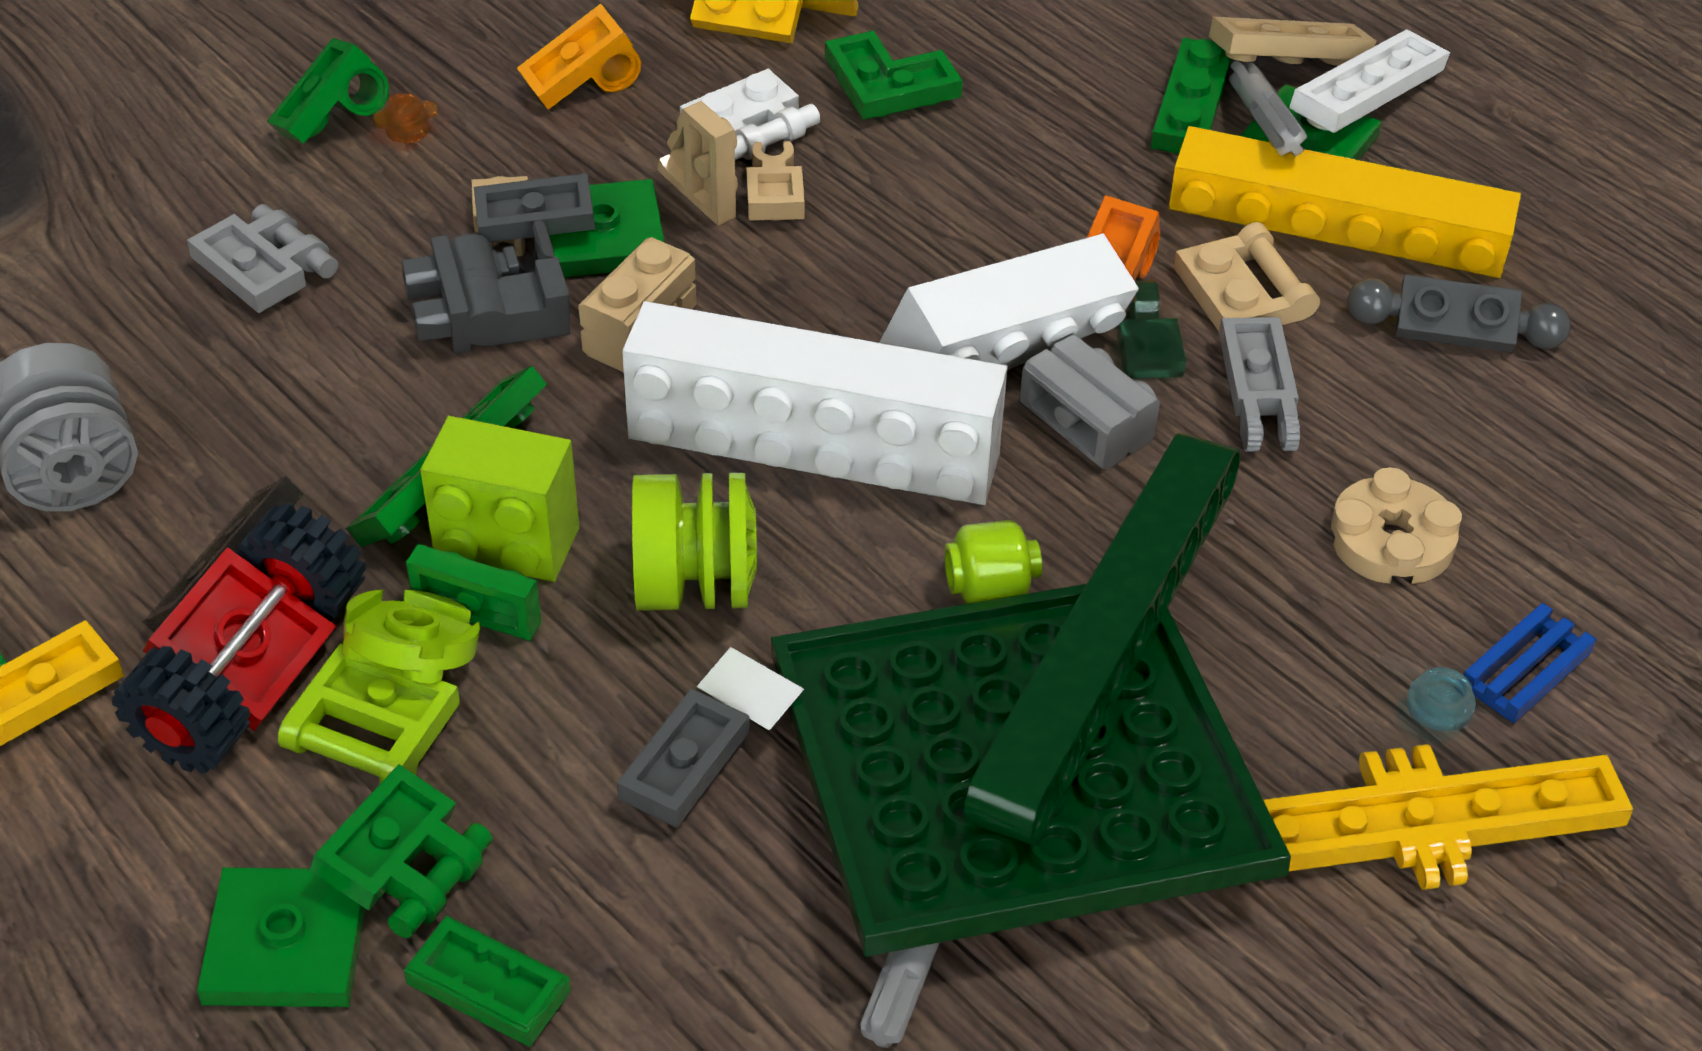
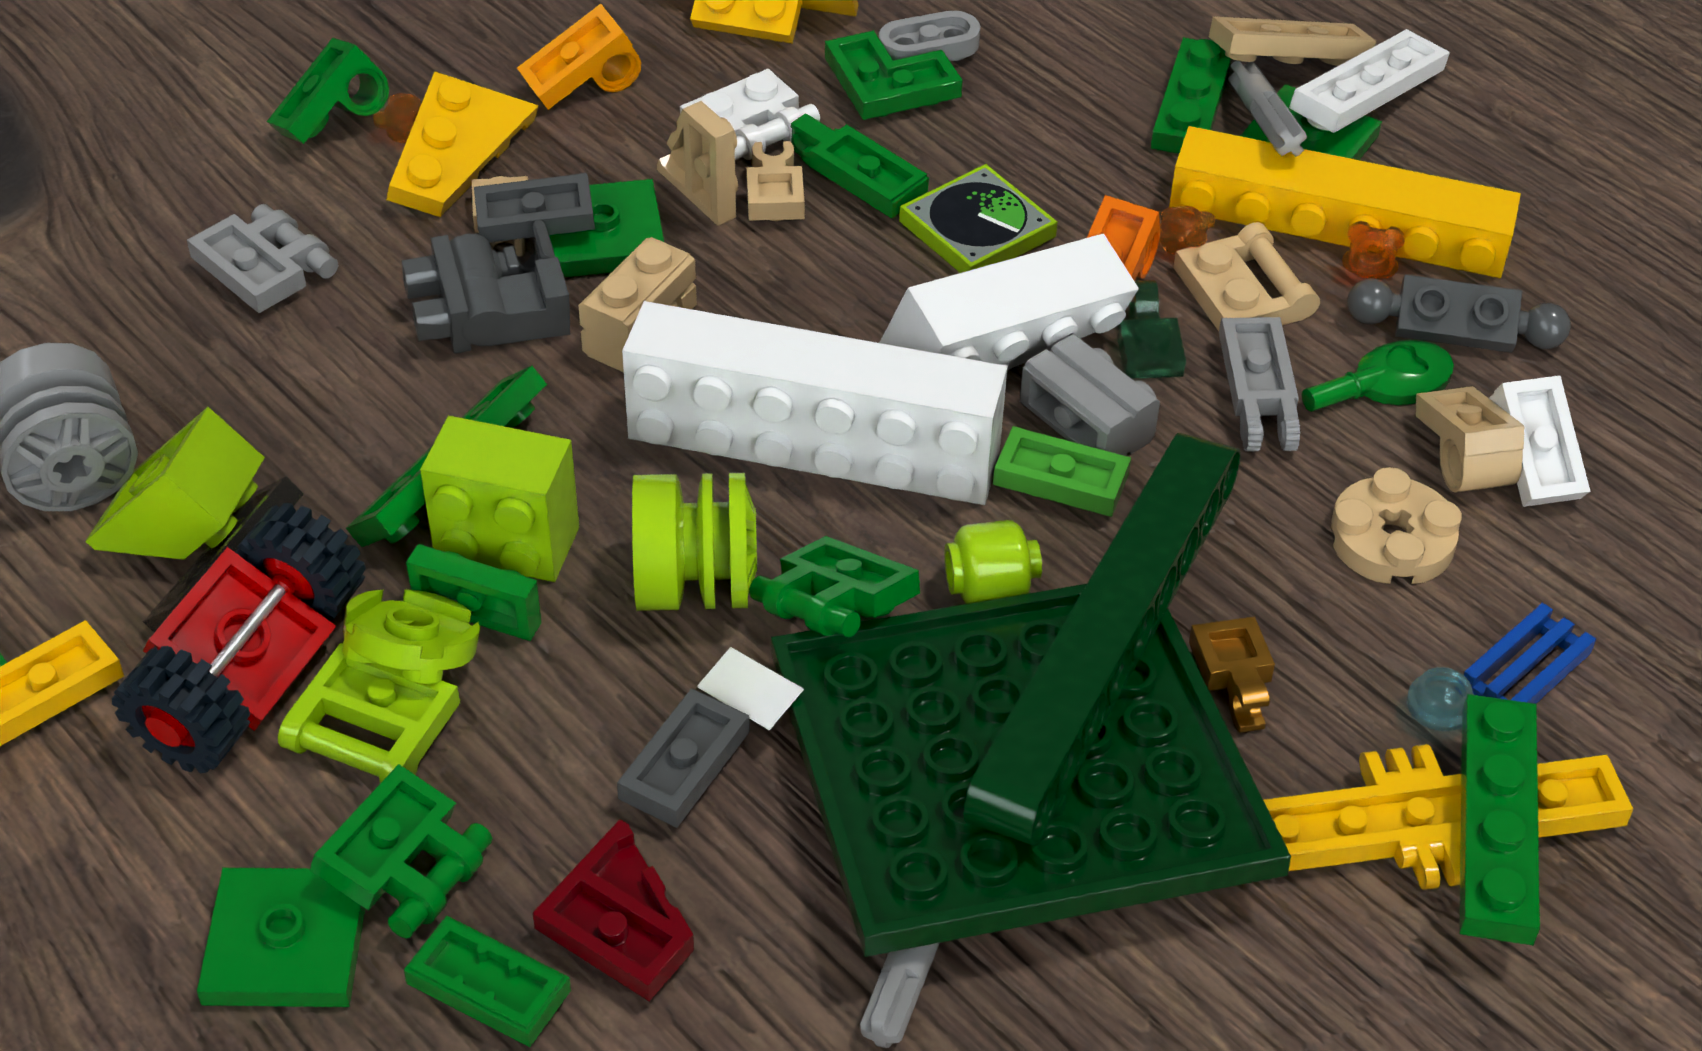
(182, 493): none -> lime slope
(453, 140): none -> yellow wing
(618, 916): none -> dark red wing
(830, 582): none -> green plate
(858, 164): none -> green hinge
(949, 31): none -> light grey plate
(977, 220): none -> tile
(1062, 471): none -> bright green plate
(1184, 228): none -> clear orange plate
(1235, 658): none -> pearl gold plate
(1369, 264): none -> clear orange plate
(1388, 376): none -> green piece
(1477, 438): none -> tan plate
(1499, 821): none -> green plate
(1551, 451): none -> white plate

